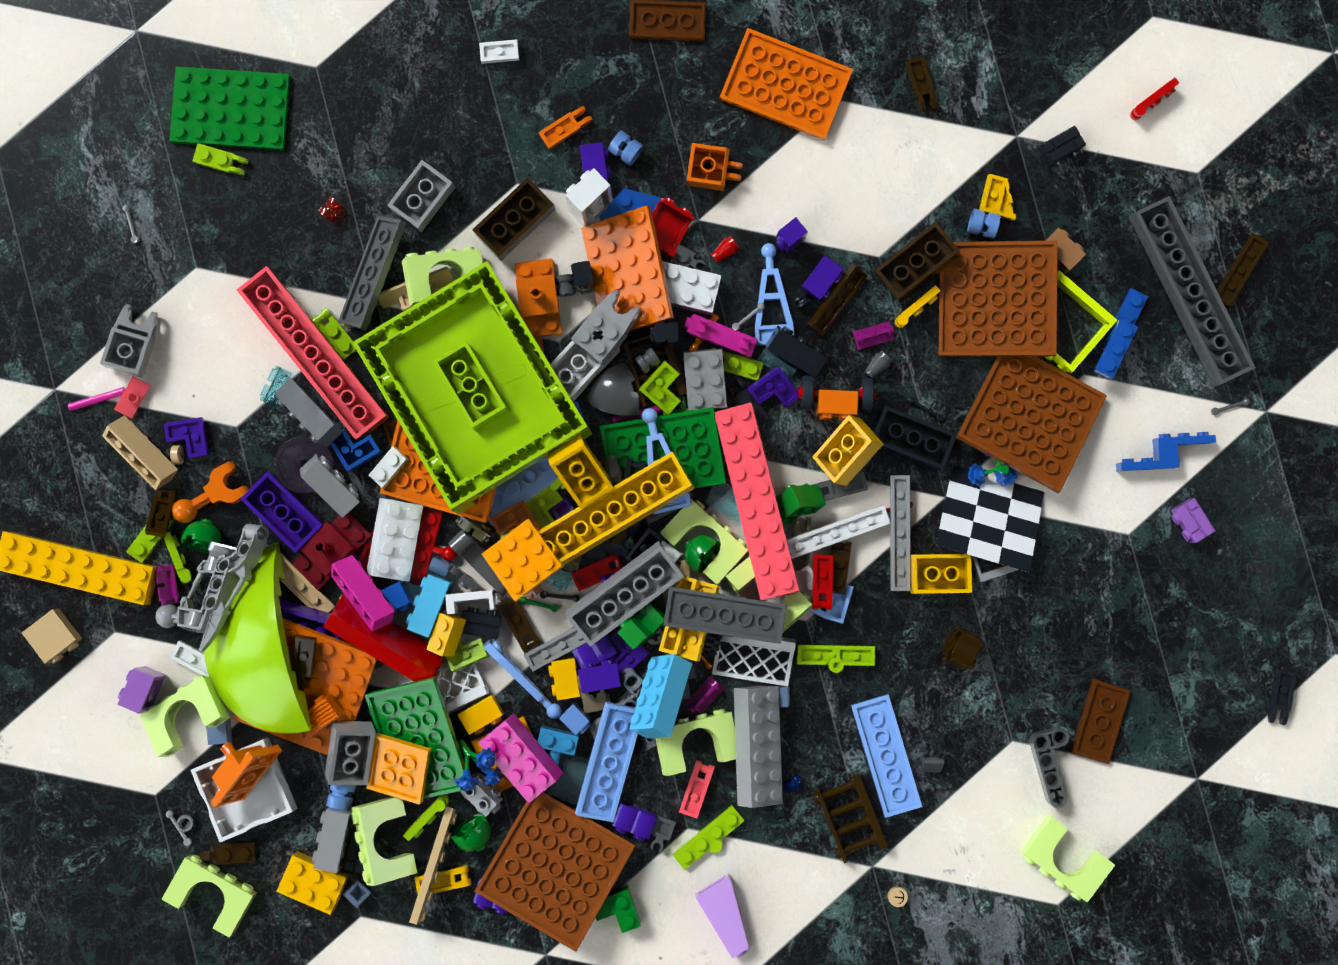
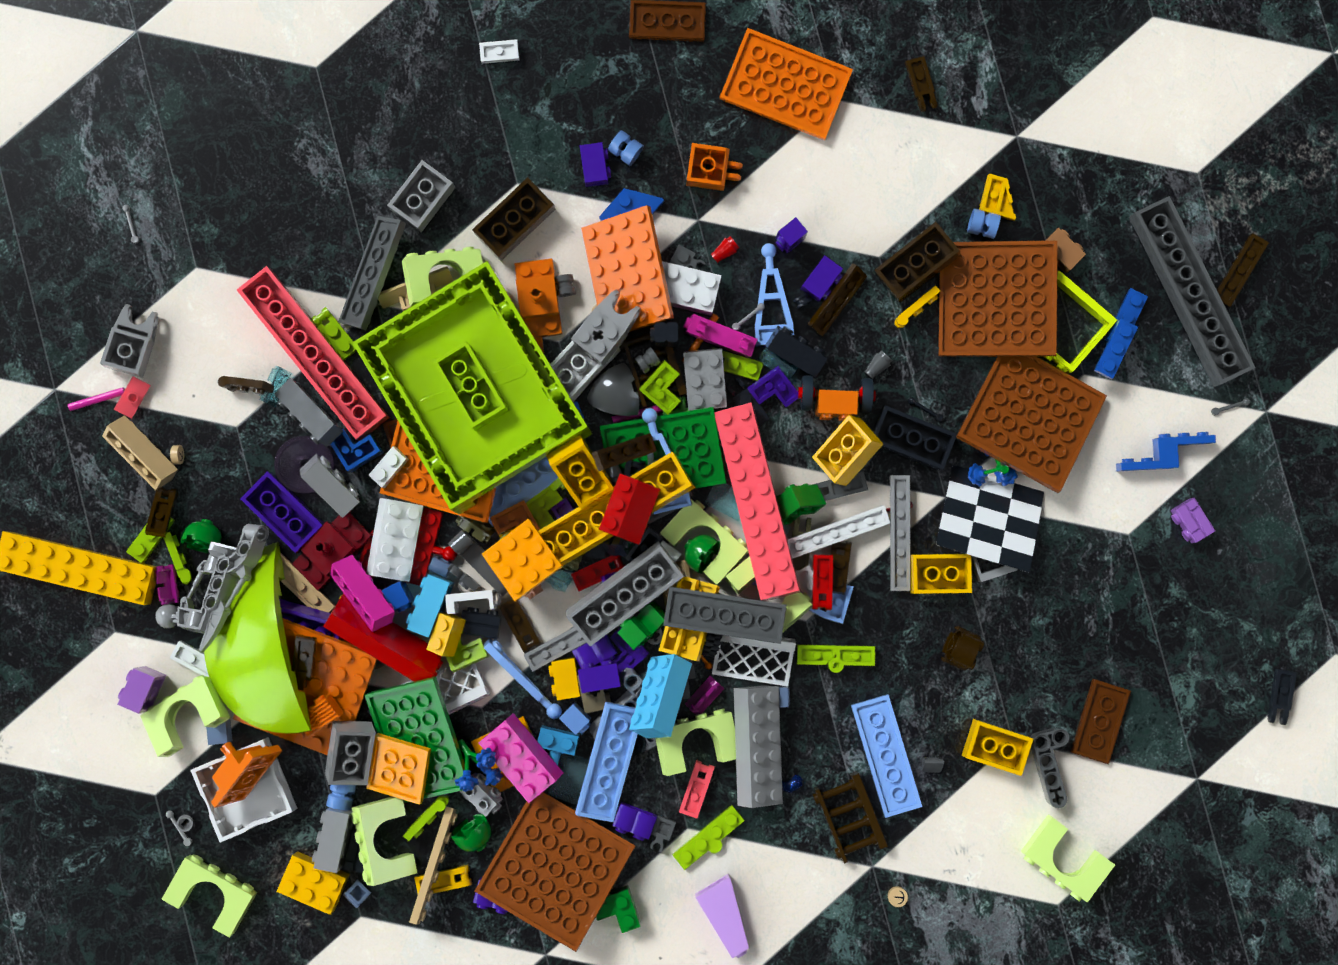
(52, 636): tan piece -> none
(190, 430): dark purple plate -> none
(215, 492): orange piece -> none
(218, 159): lime hinge -> none
(230, 108): green plate -> none
(230, 853): dark brown hinge -> none
(244, 385): none -> dark brown plate
(331, 209): clear red wheel -> none
(481, 714): yellow brick -> none
(544, 594): black hinge -> none
(554, 608): green hinge -> none
(564, 128): orange hinge -> none
(583, 277): black brick -> none
(588, 197): white brick -> none
(624, 452): none -> dark brown plate
(629, 509): none -> red slope
(670, 225): red panel -> none
(873, 335): magenta hinge -> none
(997, 747): none -> yellow brick
(1062, 146): black brick -> none
(1154, 99): red plate -> none

